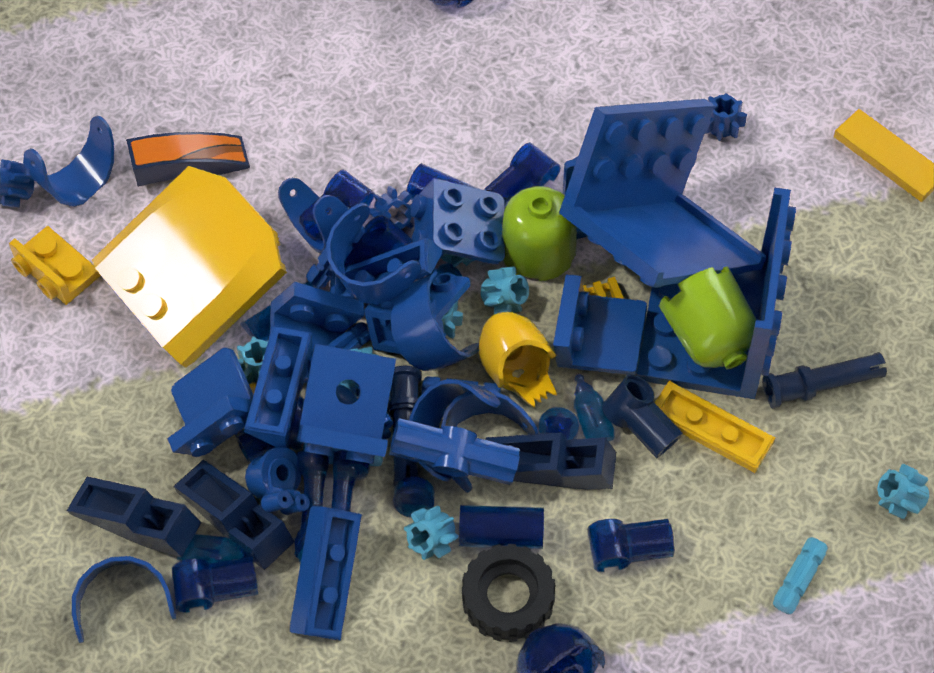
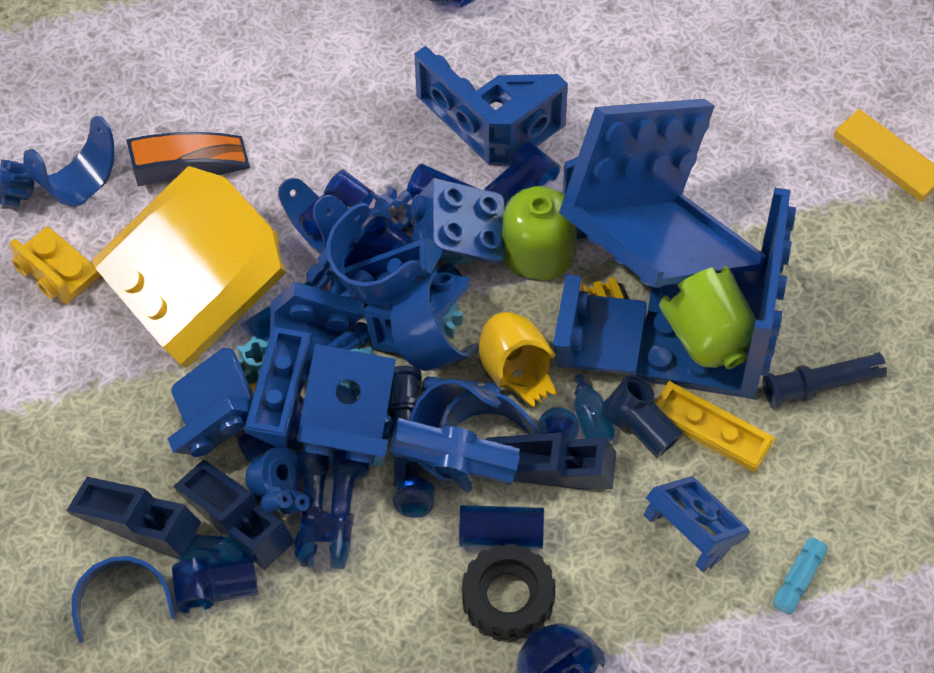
(325, 572): blue slope -> none
(431, 532): medium azure gear -> none
(505, 290): medium azure gear -> none
(530, 109): none -> blue bracket
(620, 544): clear blue piece -> none
(719, 519): none -> blue piece
(726, 116): blue gear -> none
(903, 491): medium azure gear -> none

